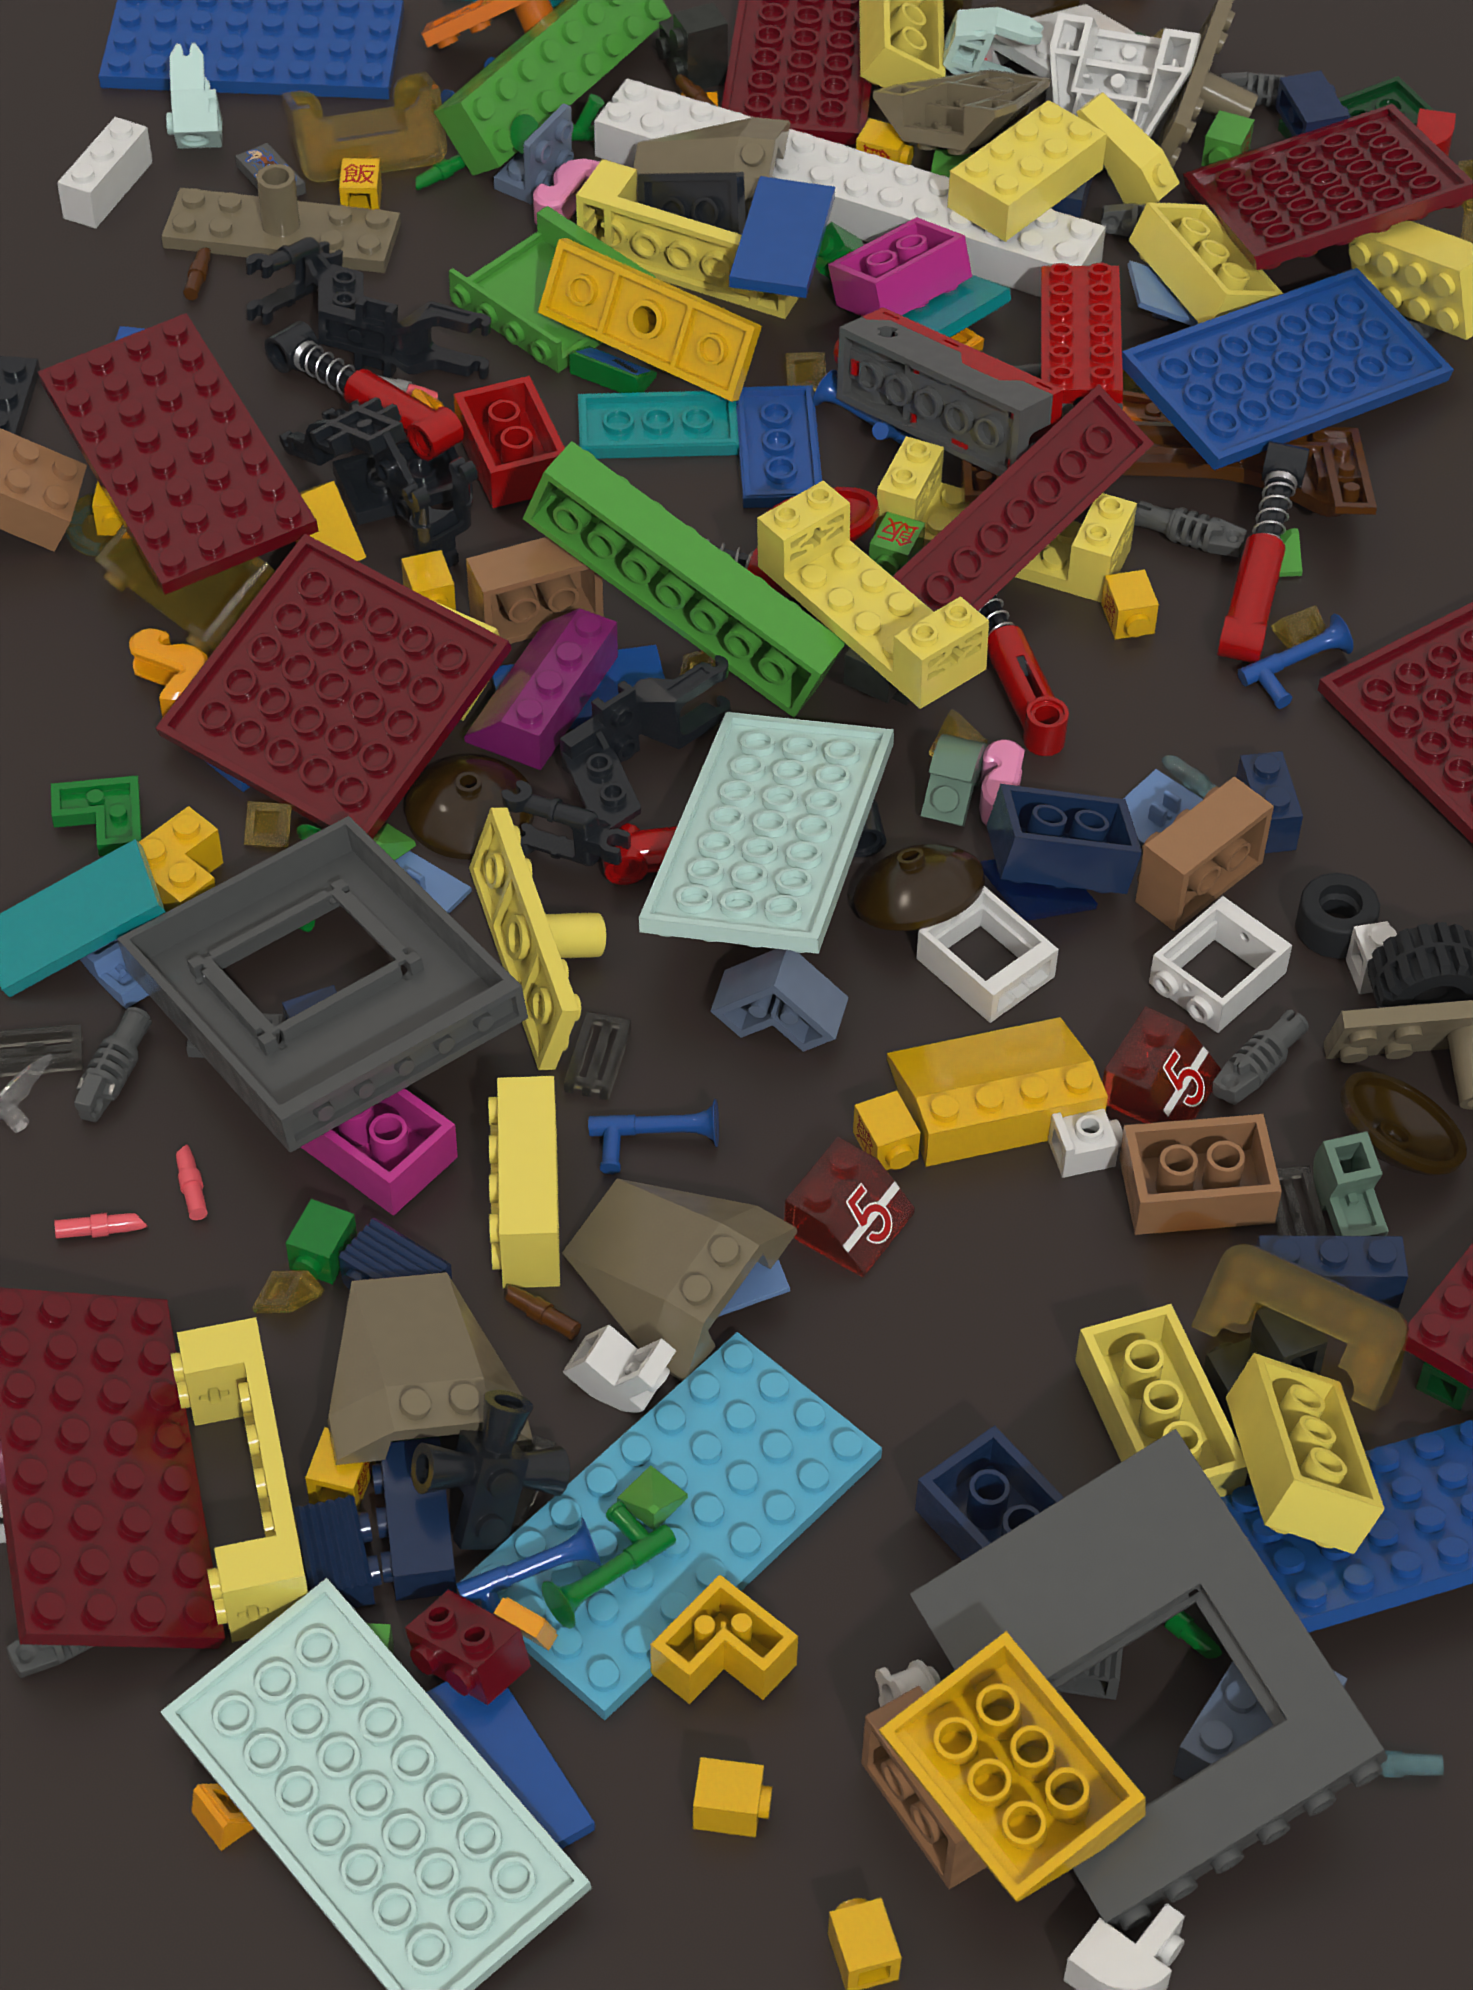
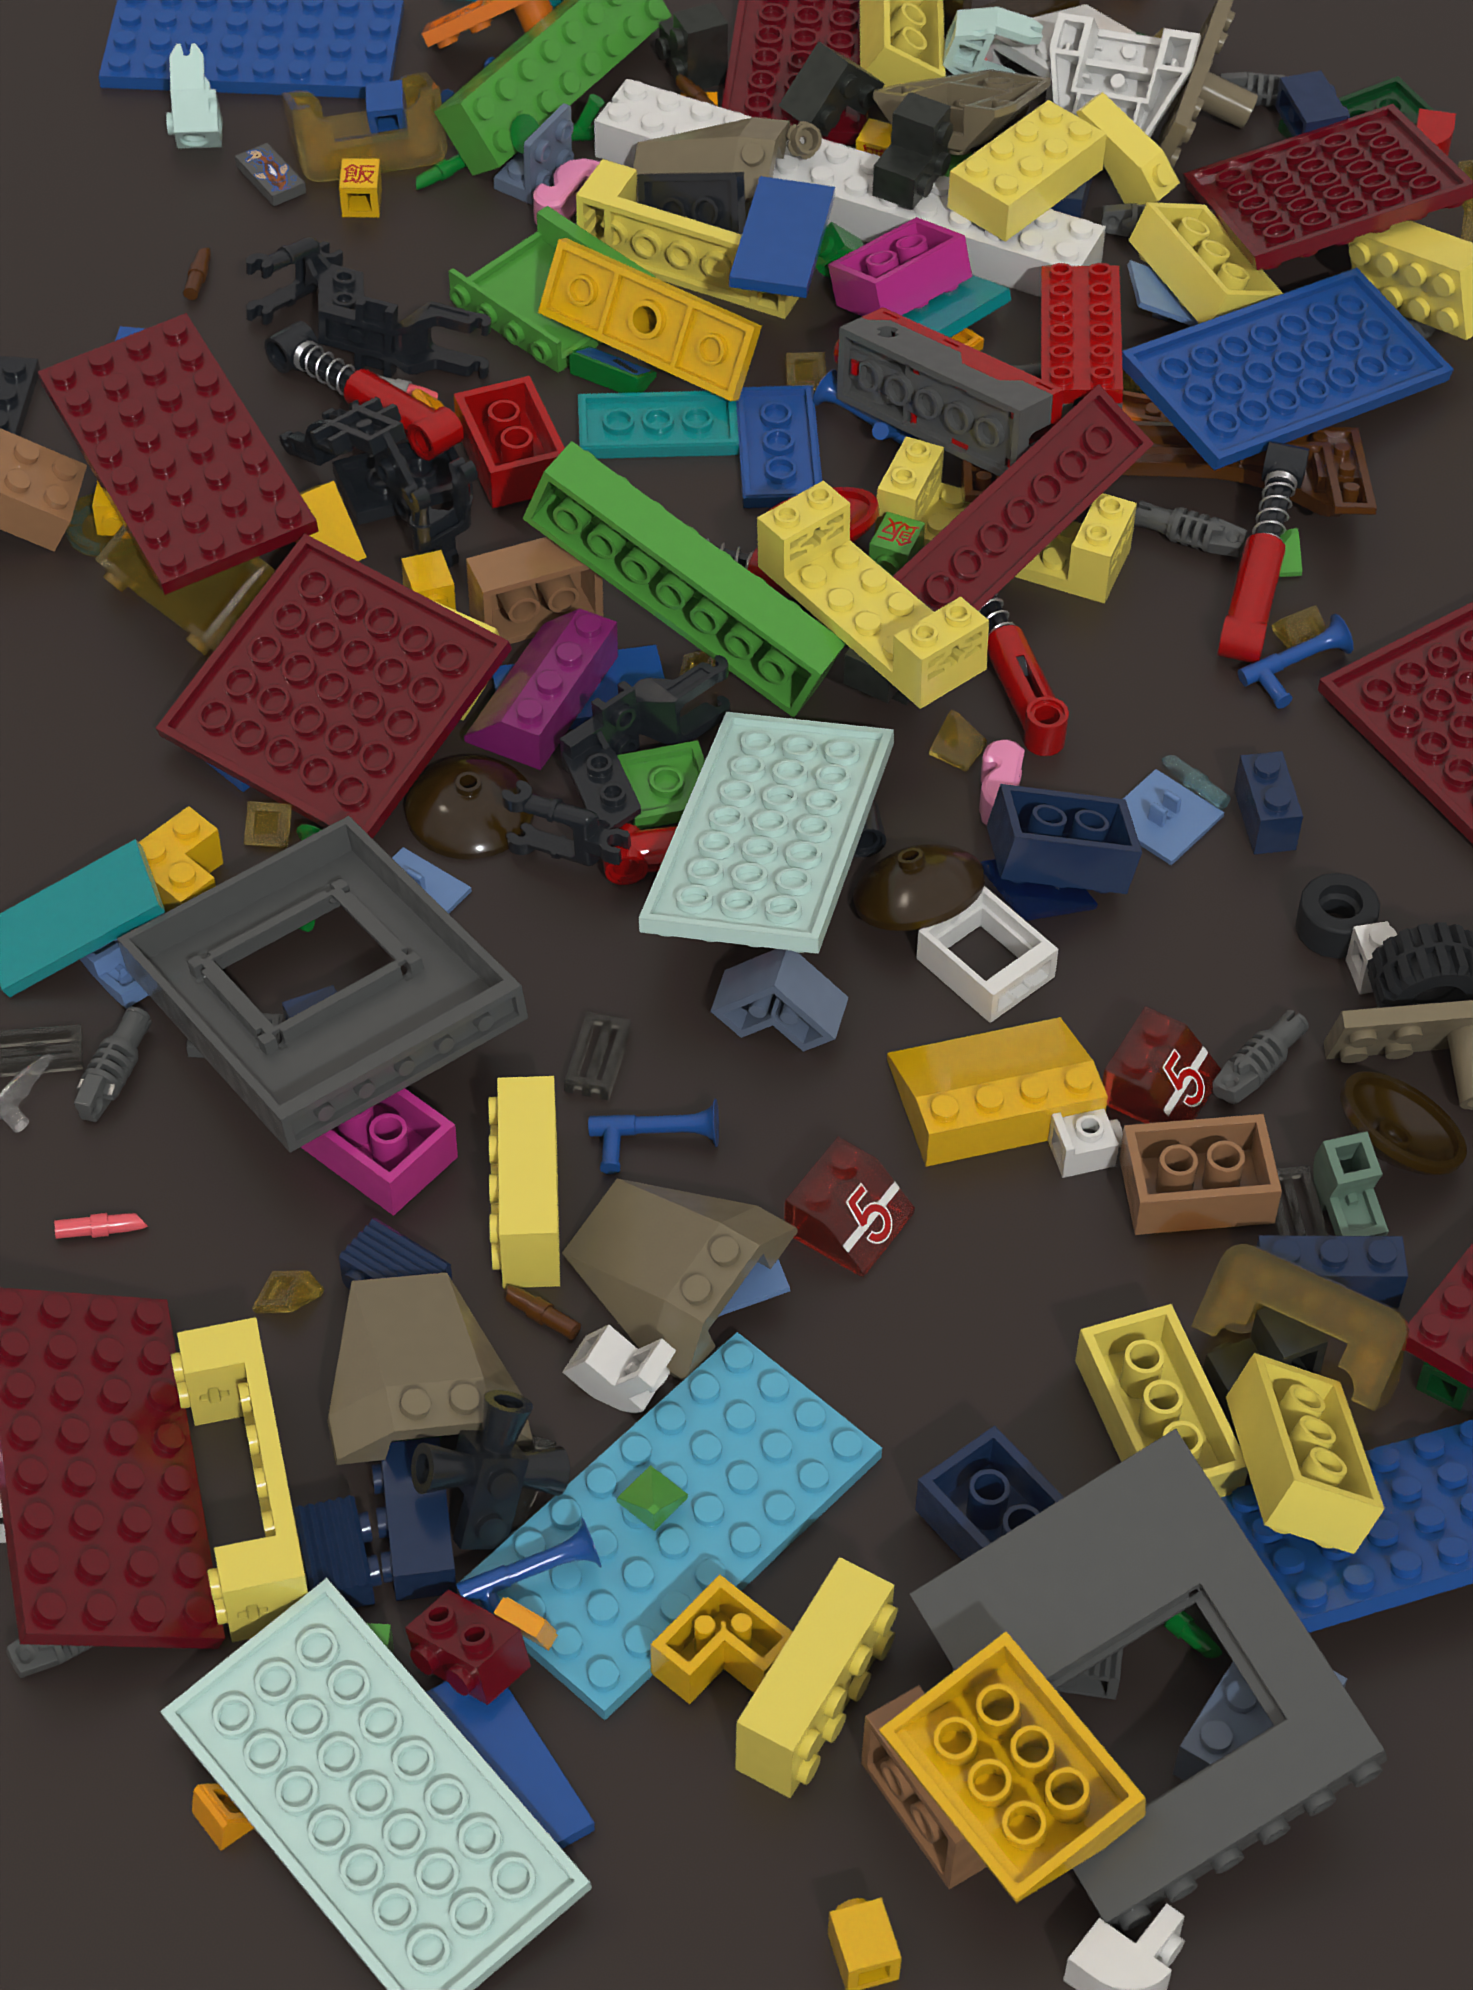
(105, 172): white brick -> none
(107, 802): green plate -> none
(165, 663): light orange animal -> none
(191, 1183): coral piece -> none
(264, 223): dark tan plate -> none
(319, 1240): green brick -> none
(330, 1481): yellow brick -> none
(385, 106): none -> blue brick
(393, 841): bright green slope -> none
(529, 939): light yellow plate -> none
(566, 1599): green piece -> none
(663, 781): none -> bright green plate
(730, 1797): yellow brick -> none
(811, 136): none -> dark tan plate
(815, 1678): none -> light yellow brick
(826, 87): none -> pearl dark grey brick
(887, 1130): yellow brick -> none
(897, 1684): white brick -> none
(916, 151): none -> pearl dark grey brick
(952, 778): sand green brick -> none
(1129, 604): yellow brick -> none
(1203, 853): medium nougat brick -> none
(1227, 137): bright green brick -> none
(1229, 927): white window -> none
(1412, 1764): clear light blue piece -> none

